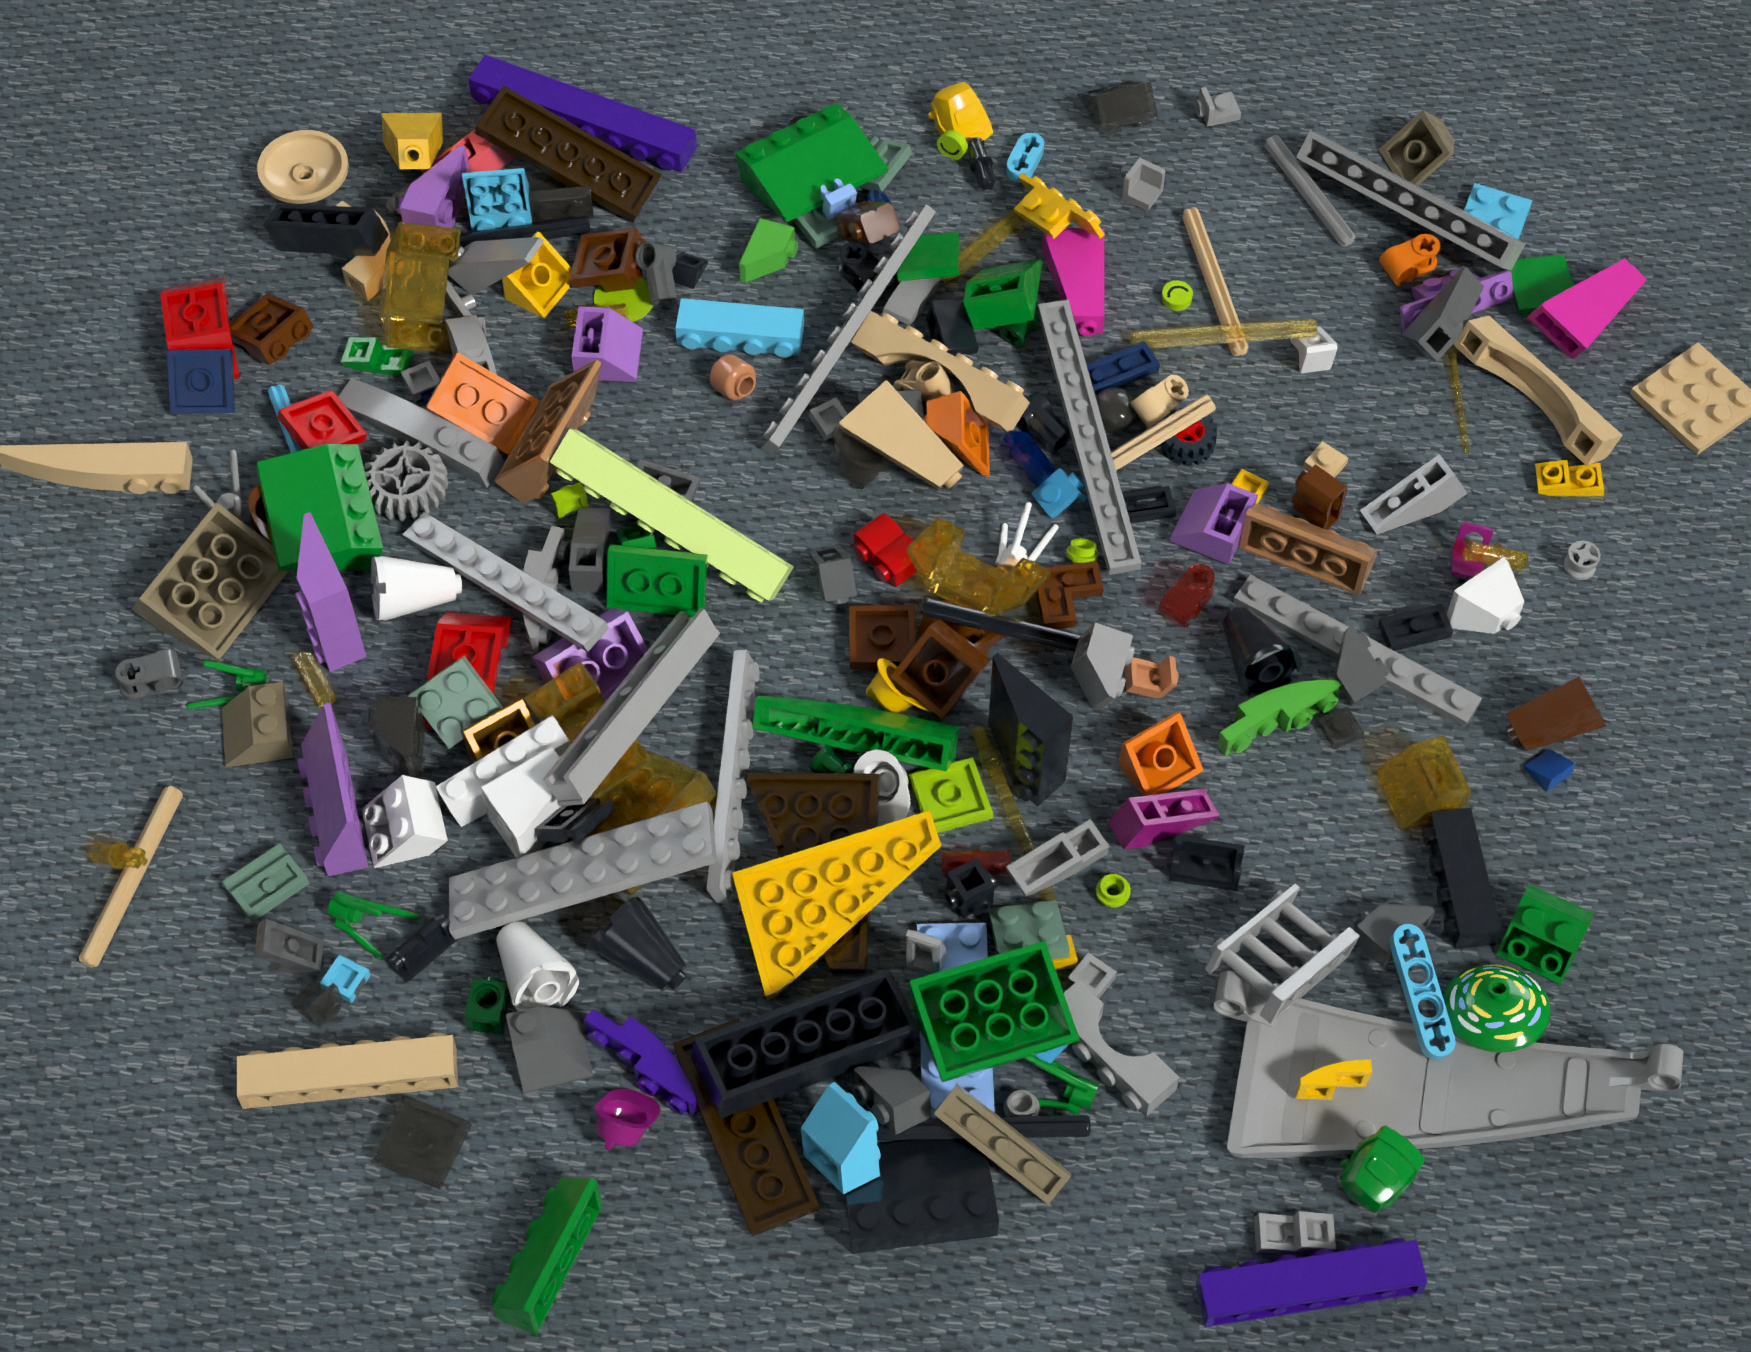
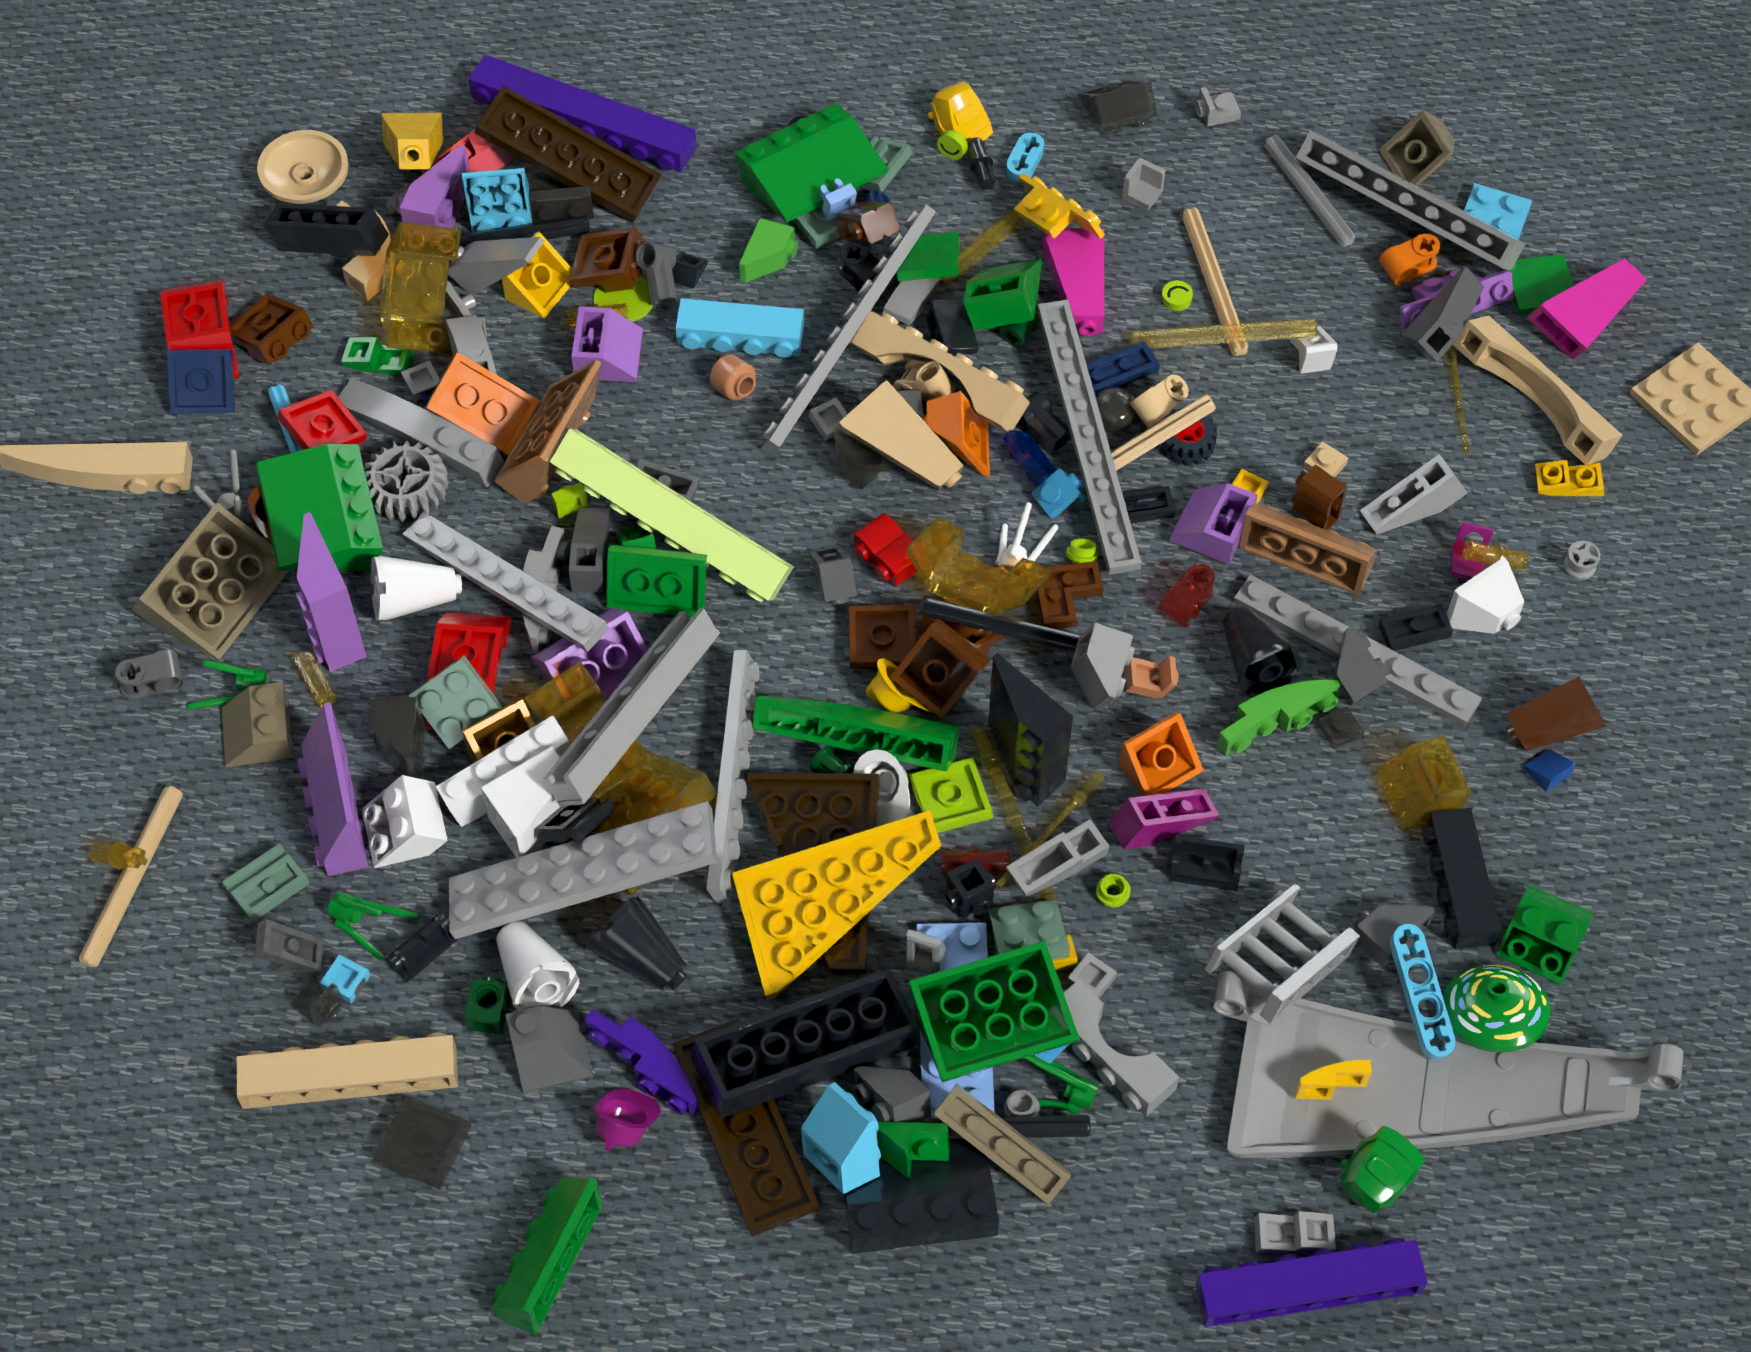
(906, 1142): none -> green slope
(1078, 798): none -> clear yellow piece

